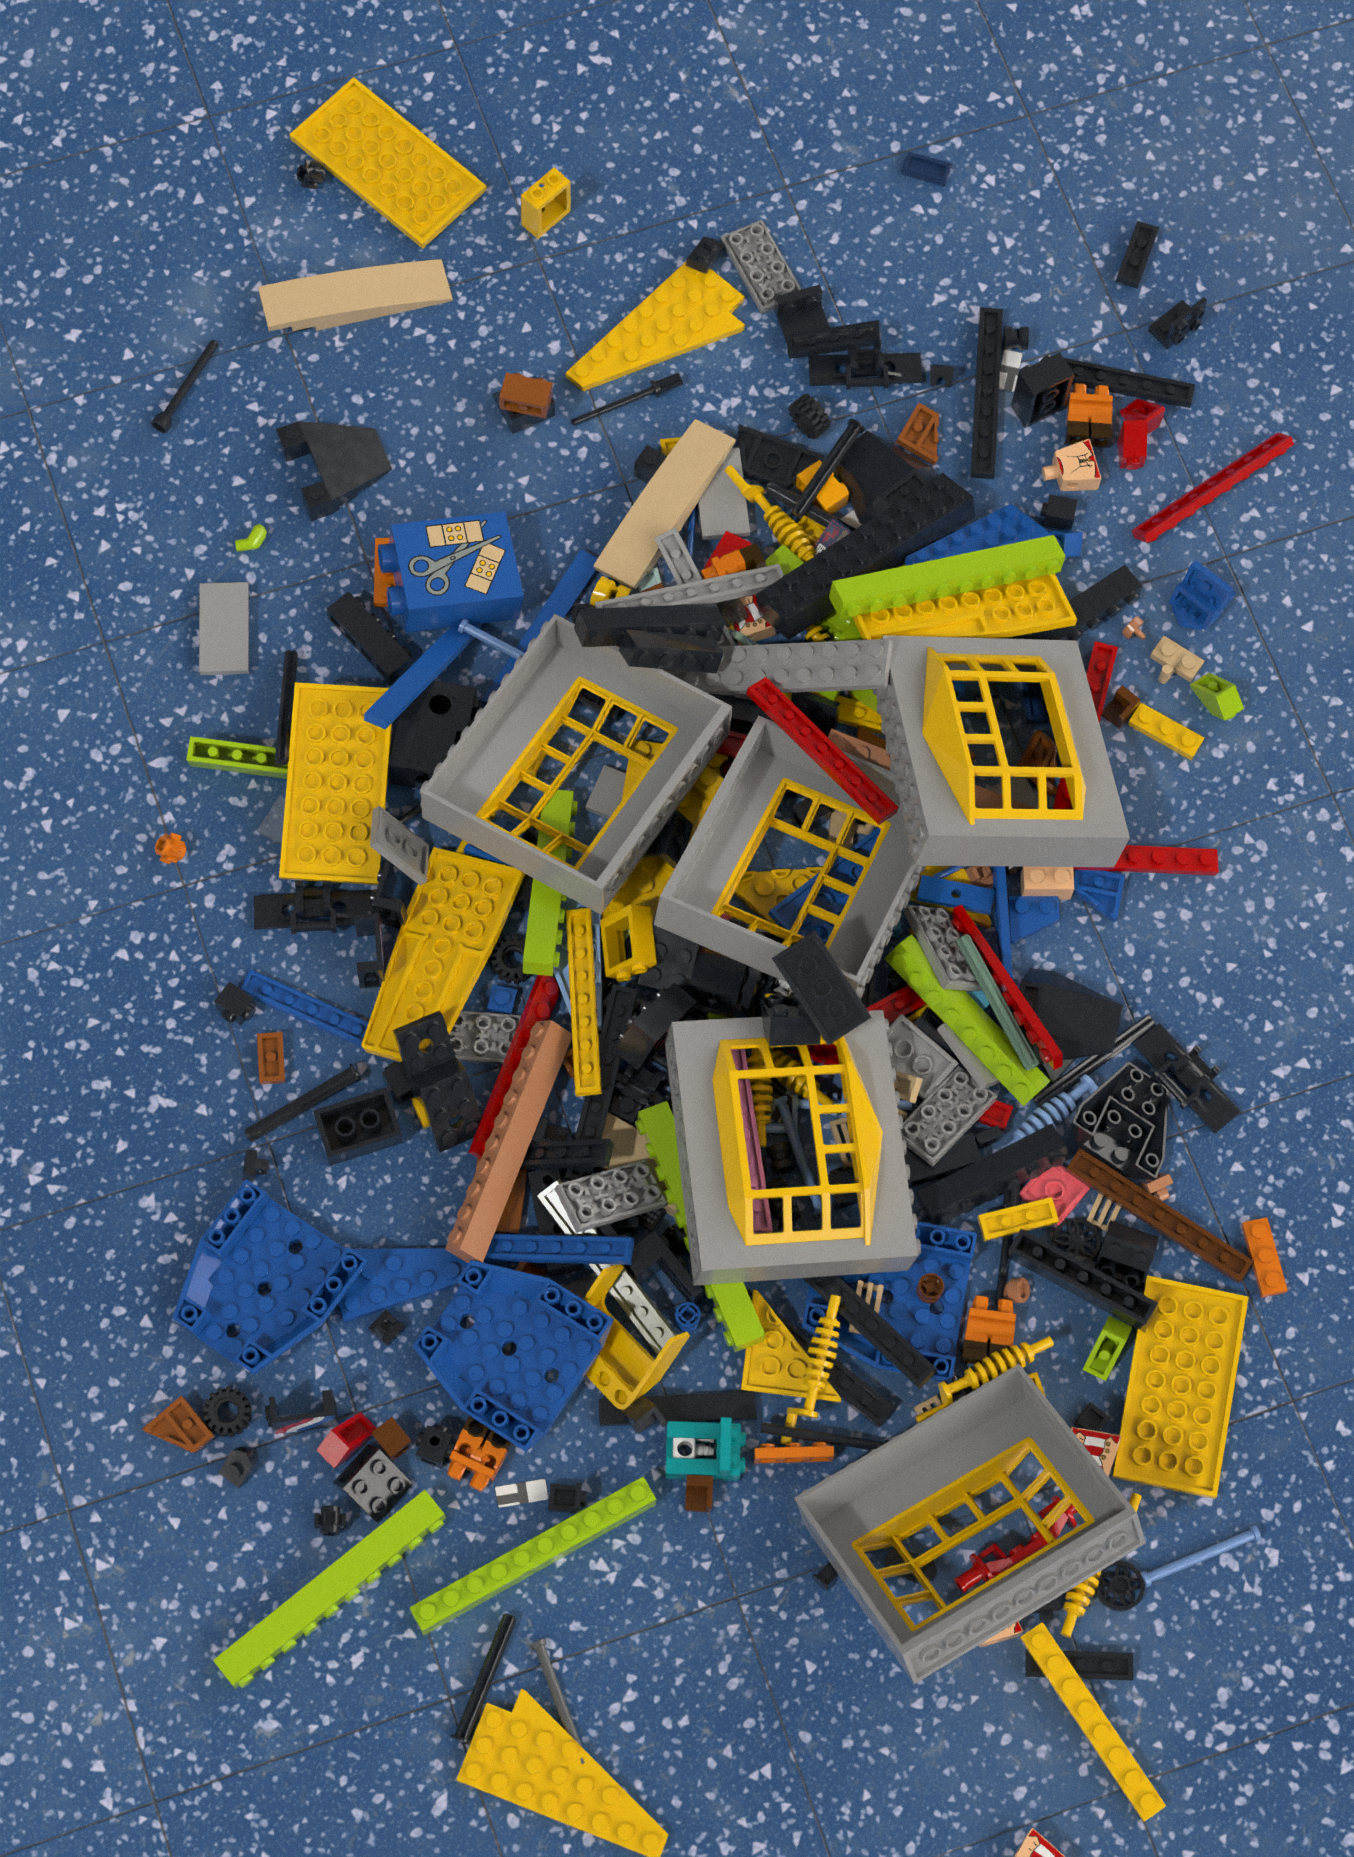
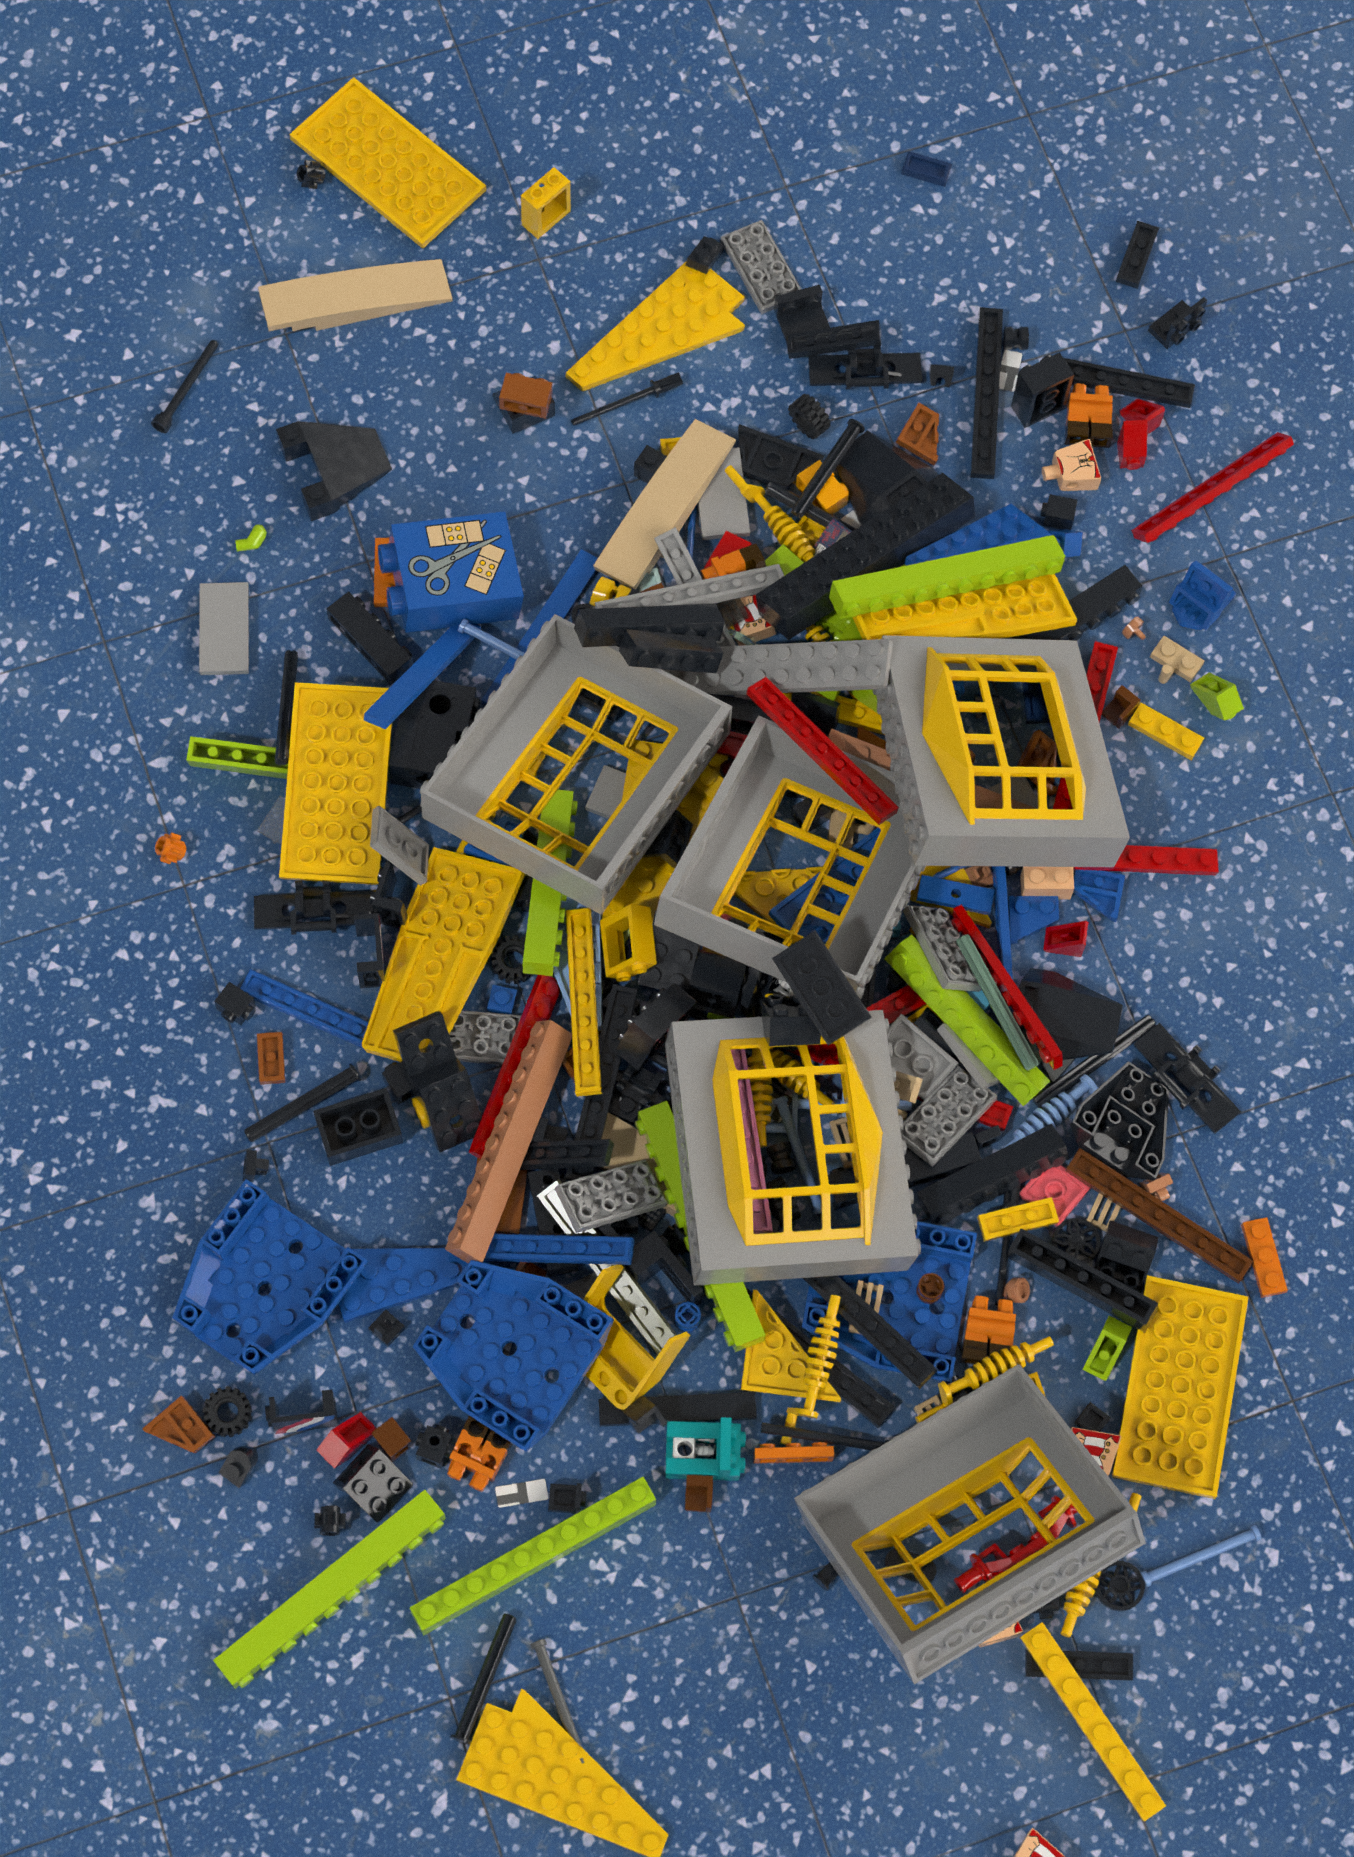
(1066, 939): none -> red slope

